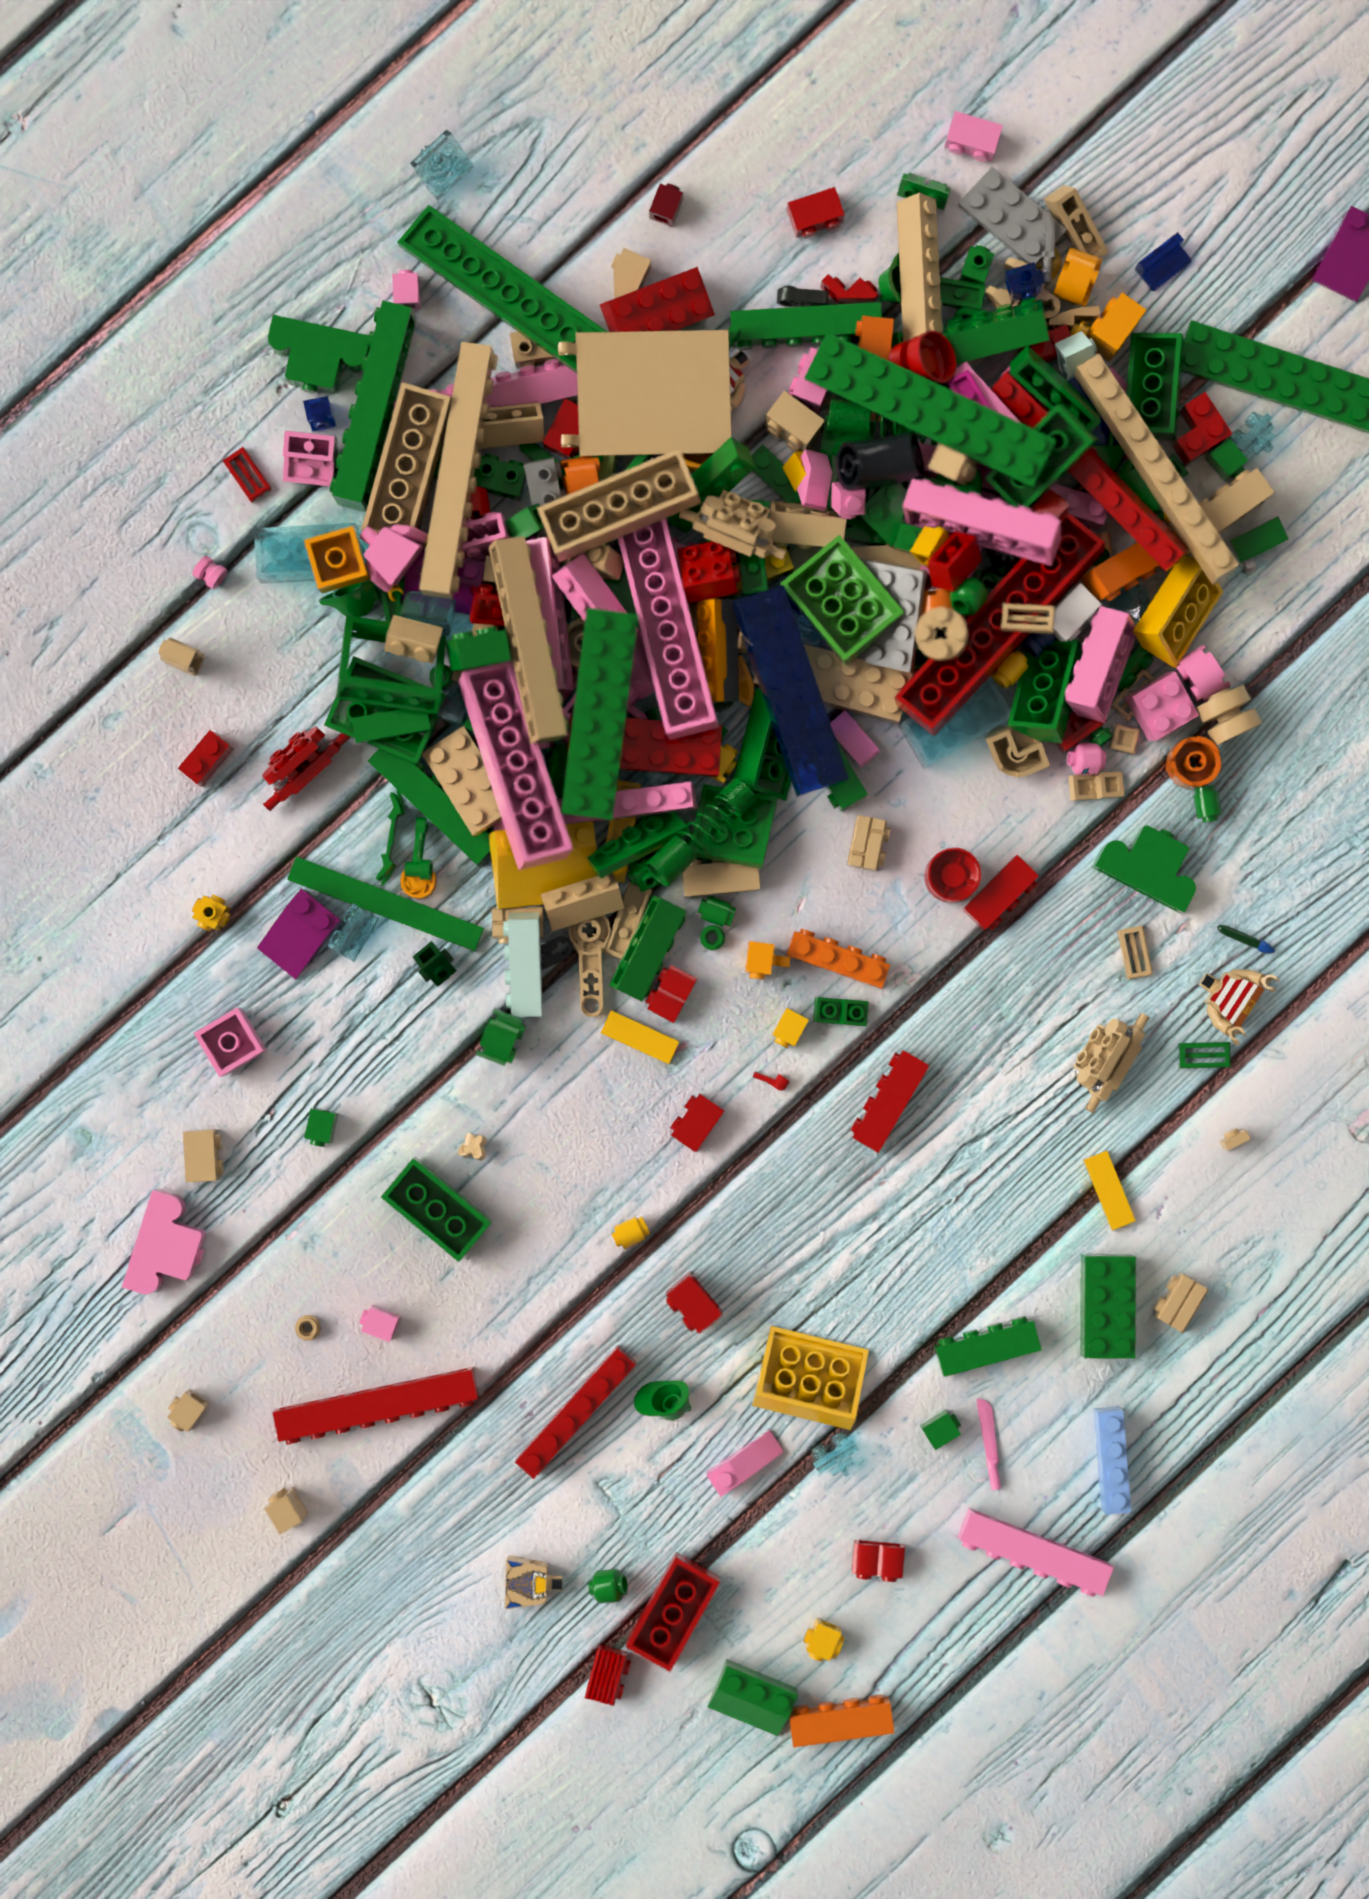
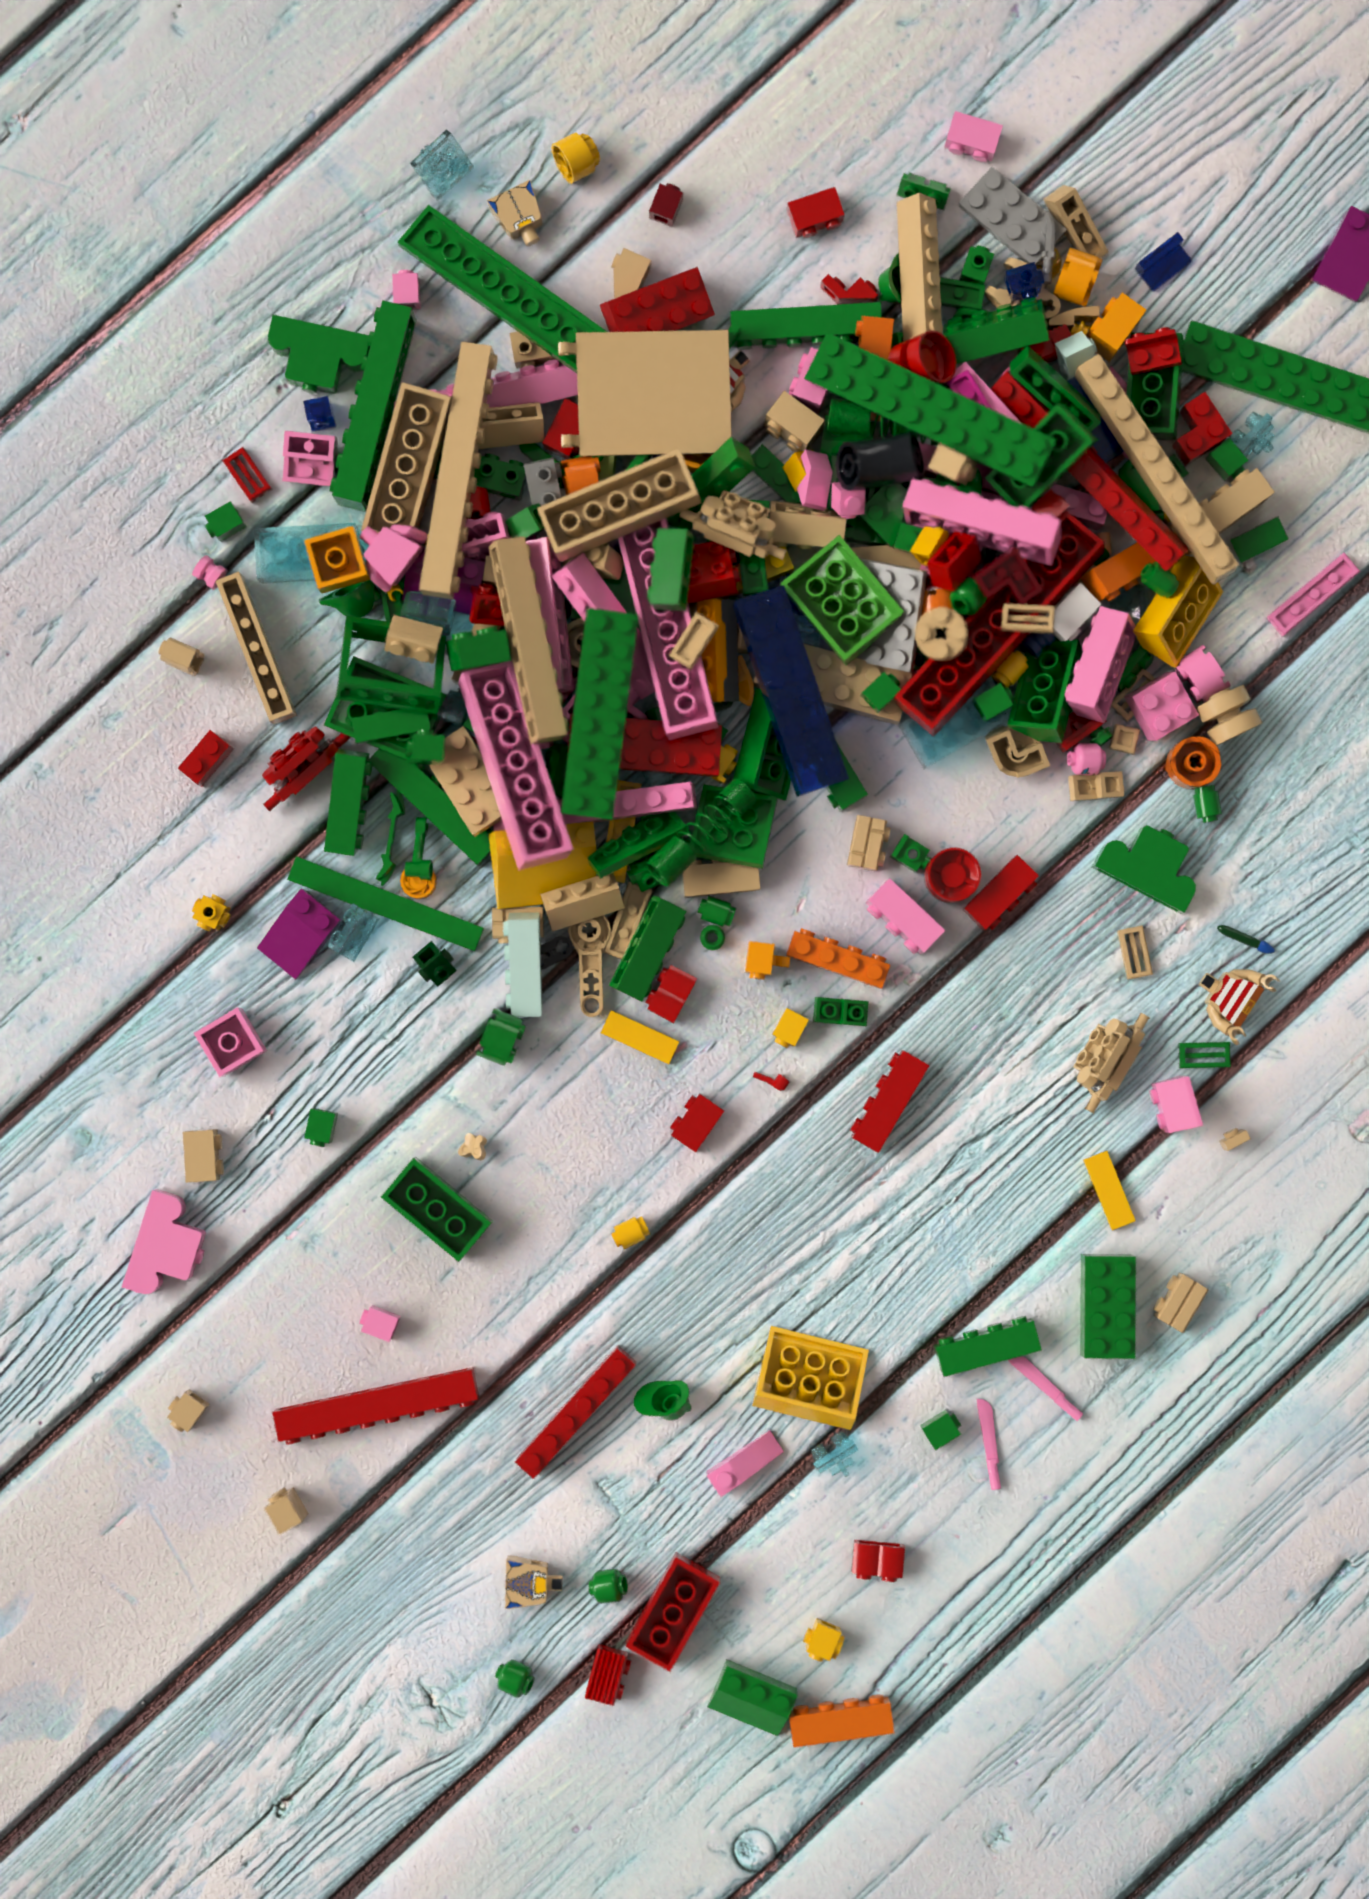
(224, 522): none -> green brick
(256, 648): none -> tan brick
(299, 1327): tan plate -> none
(347, 802): none -> green brick
(425, 748): none -> green brick
(448, 682): green plate -> none
(514, 1678): none -> green head
(518, 212): none -> tan torso
(575, 156): none -> yellow piece
(671, 569): none -> green brick
(693, 1302): red brick -> none
(694, 641): none -> tan tile
(796, 297): pearl dark grey piece -> none
(854, 738): bright pink slope -> none
(881, 691): none -> green brick
(901, 851): none -> green brick
(904, 917): none -> bright pink brick
(993, 702): none -> green brick
(1008, 570): none -> dark red plate
(1034, 1375): none -> bright pink piece
(1035, 1552): bright pink brick -> none
(1110, 453): green piece -> none
(1112, 1460): light blue brick -> none
(1153, 351): none -> red bracket
(1158, 580): none -> green brick
(1175, 1104): none -> bright pink slope
(1313, 594): none -> bright pink tile

